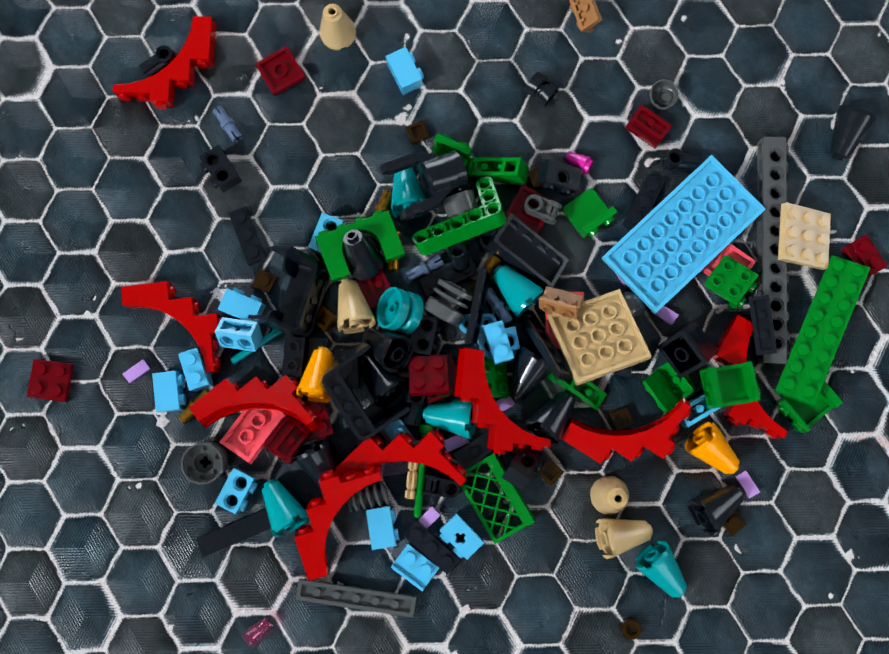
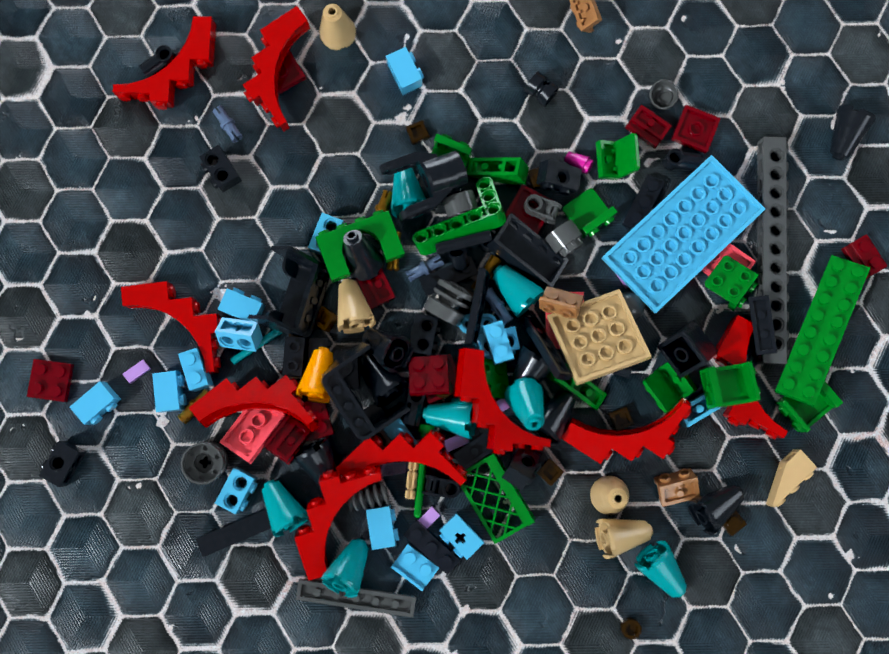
(71, 456): none -> black brick
(95, 403): none -> medium azure brick
(247, 236): black plate -> none
(257, 632): clear pink cone -> none
(264, 281): dark brown plate -> none
(277, 39): none -> red arch
(347, 569): none -> teal cone
(399, 310): teal wheel -> none
(463, 242): none -> black axle
(527, 402): none -> teal cone
(565, 238): none -> dark grey piece
(618, 158): none -> green bracket
(666, 315): lavender piece -> none
(677, 487): none -> medium nougat bracket
(695, 129): none -> dark red plate
(712, 448): light orange cone -> none
(747, 484): lavender piece -> none
(789, 474): none -> tan slope
(804, 236): tan plate -> none

